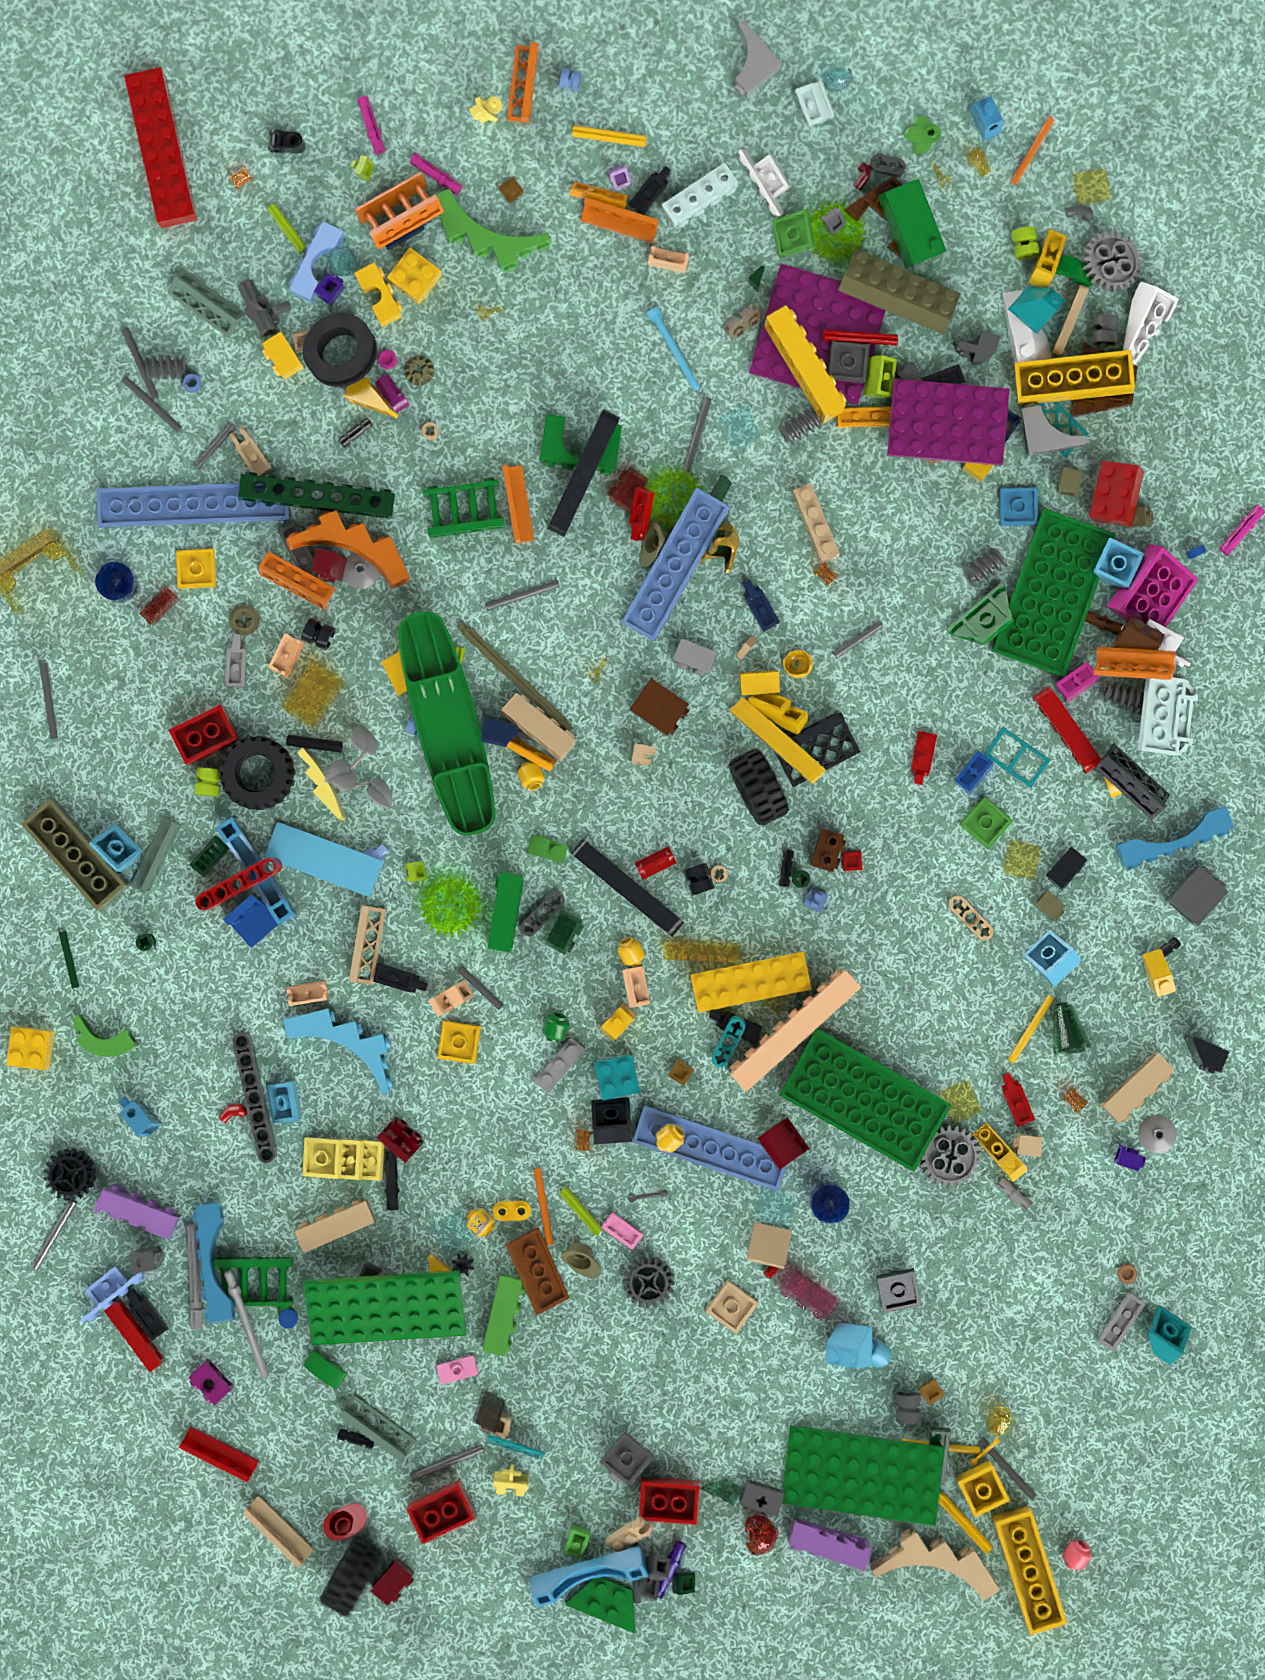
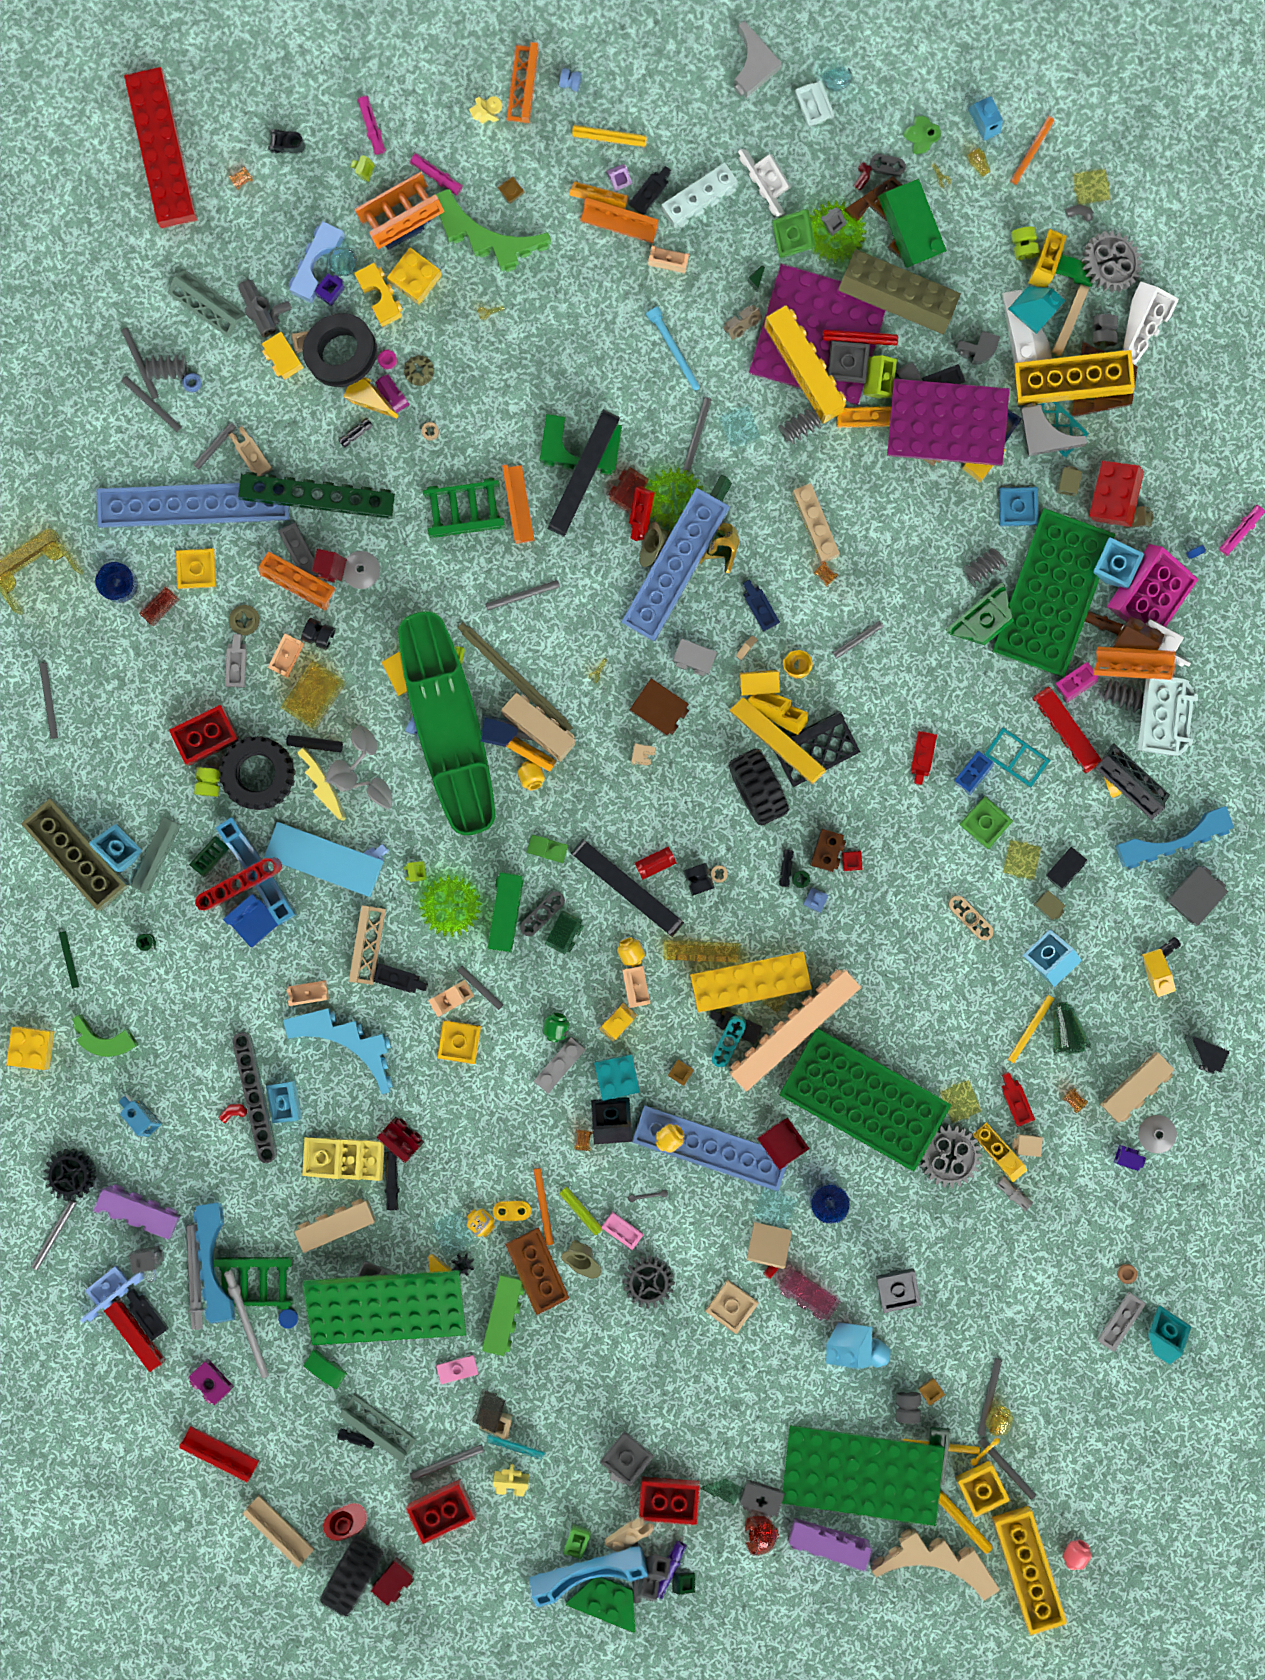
(287, 228): lime axle -> none
(357, 540): orange arch -> none
(990, 1395): none -> dark grey bar

